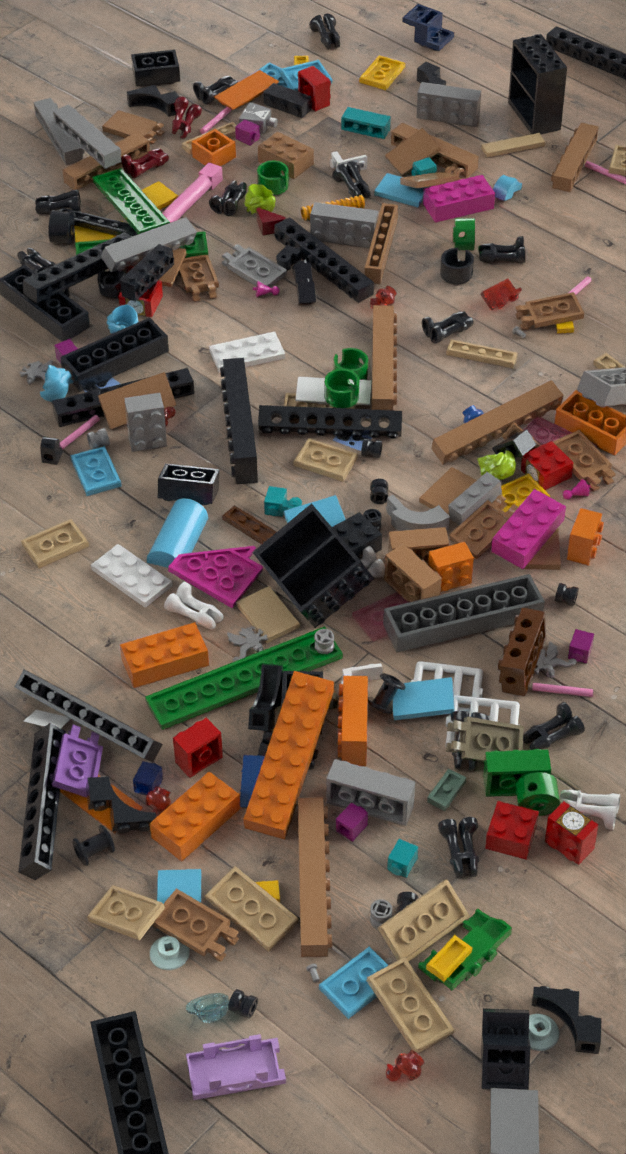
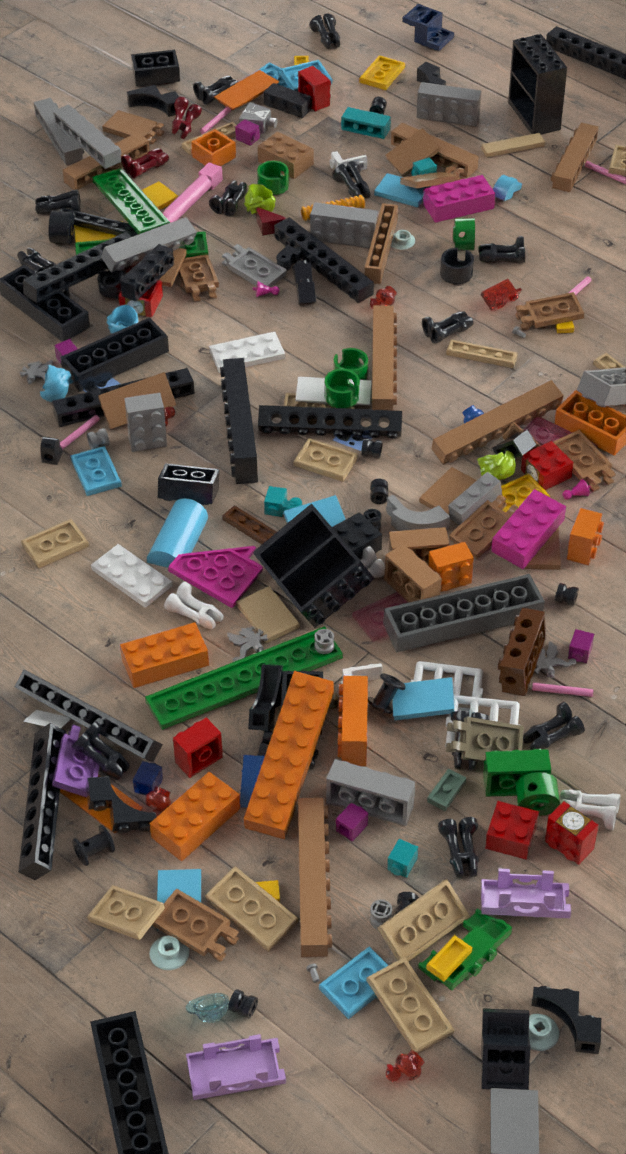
(113, 765): none -> black piece
(378, 105): none -> black wheel
(402, 240): none -> light aqua piece
(532, 900): none -> lavender piece

